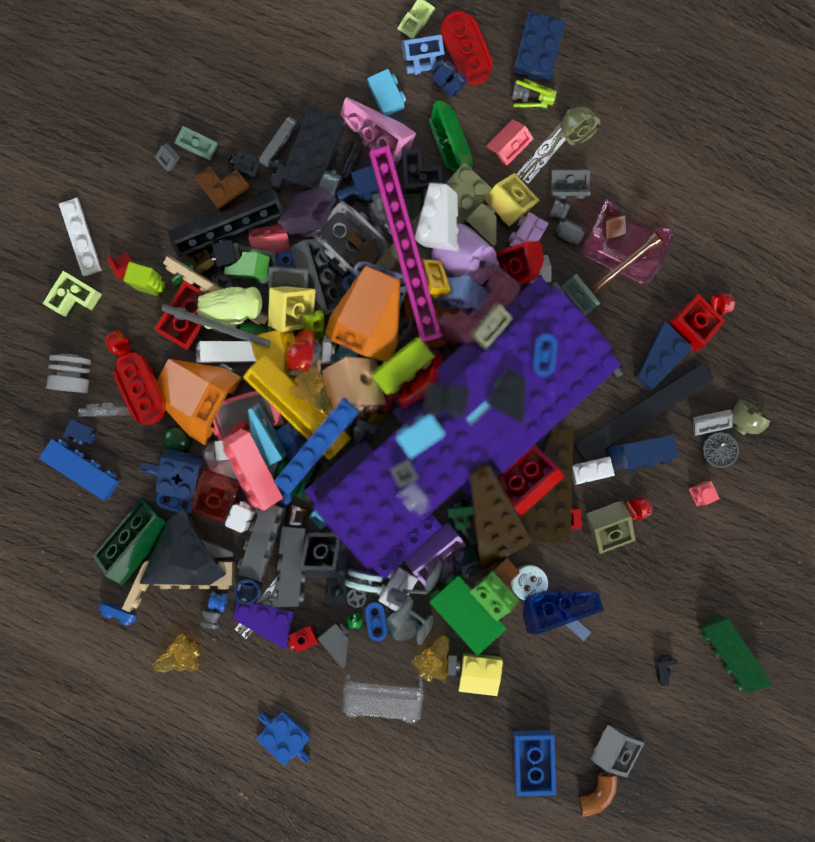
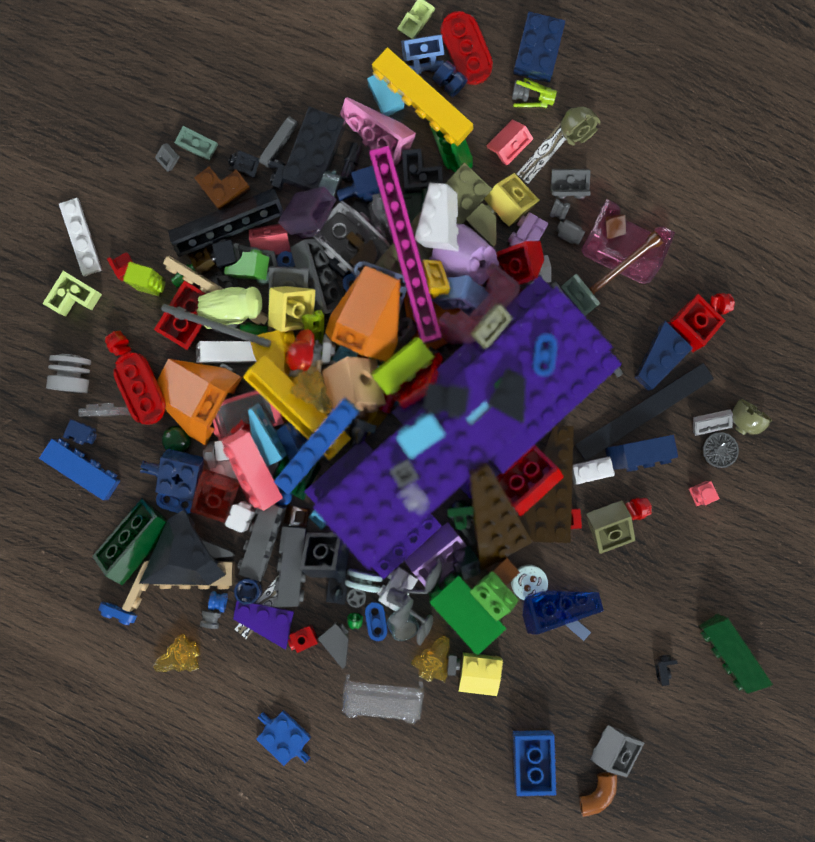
(422, 97): none -> yellow brick

